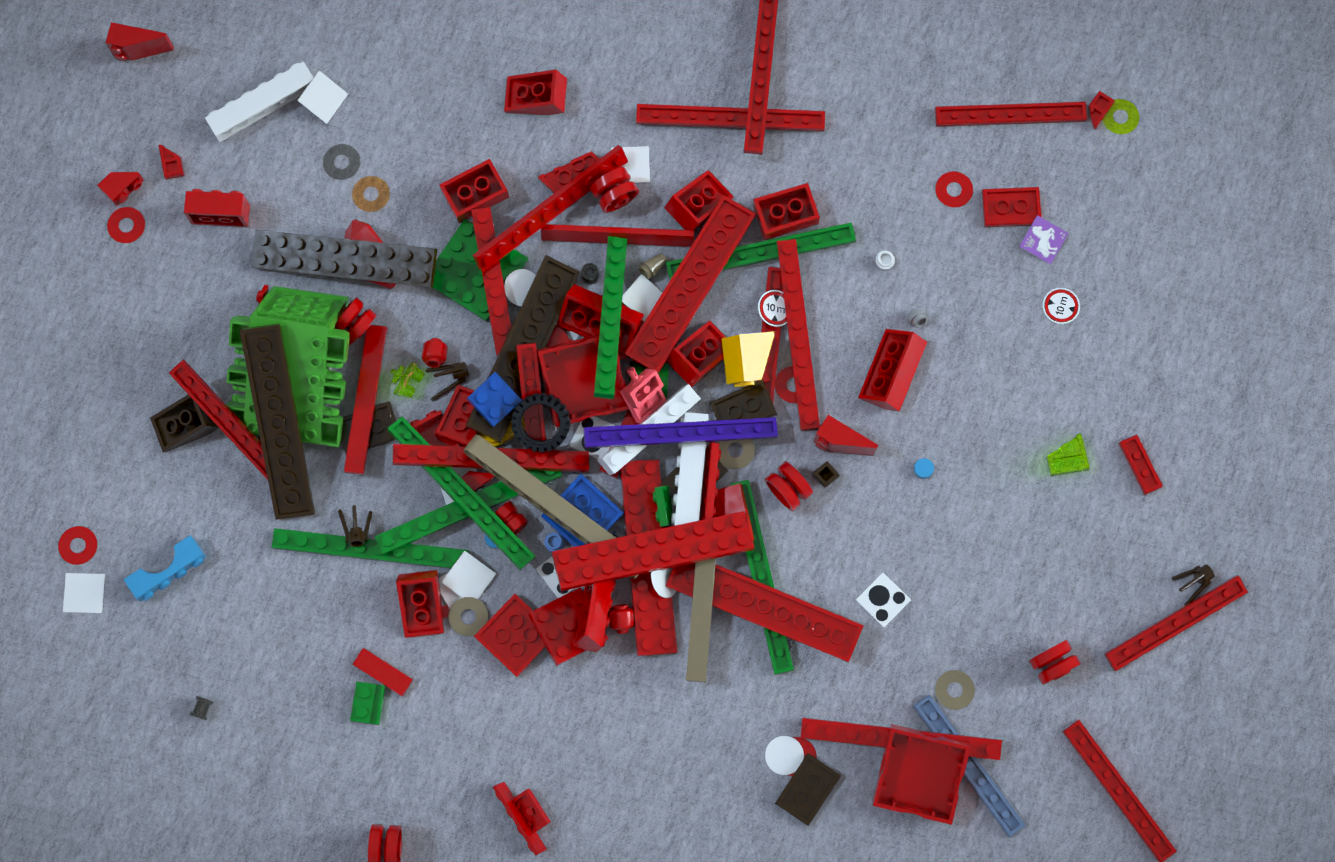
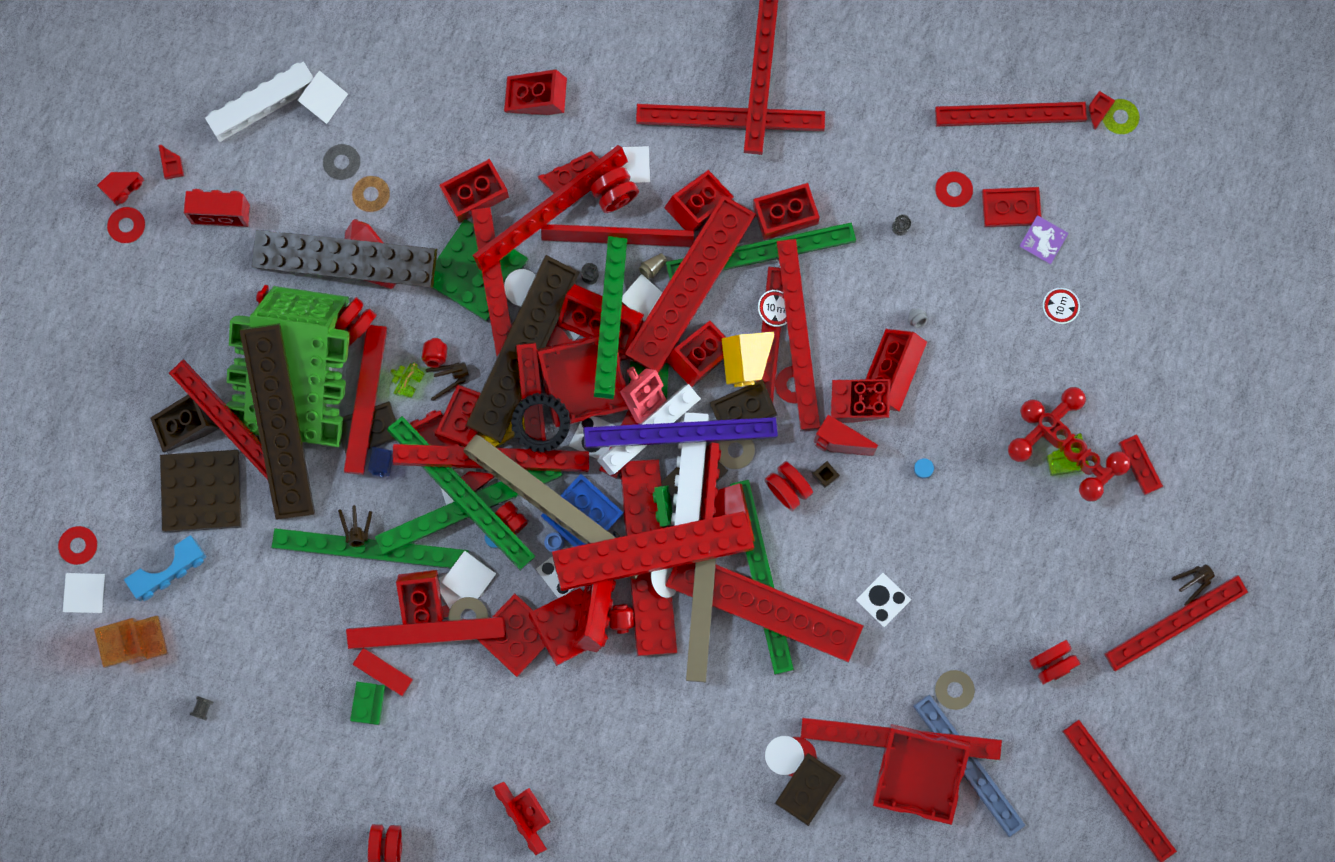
(131, 641): none -> clear orange bracket
(135, 42): red slope -> none
(200, 491): none -> dark brown plate
(380, 462): none -> clear blue brick
(425, 632): none -> red tile
(494, 399): blue plate -> none
(860, 400): none -> red slope
(885, 260): white plate -> none
(896, 226): none -> clear smoke bush
(1072, 400): none -> red piece

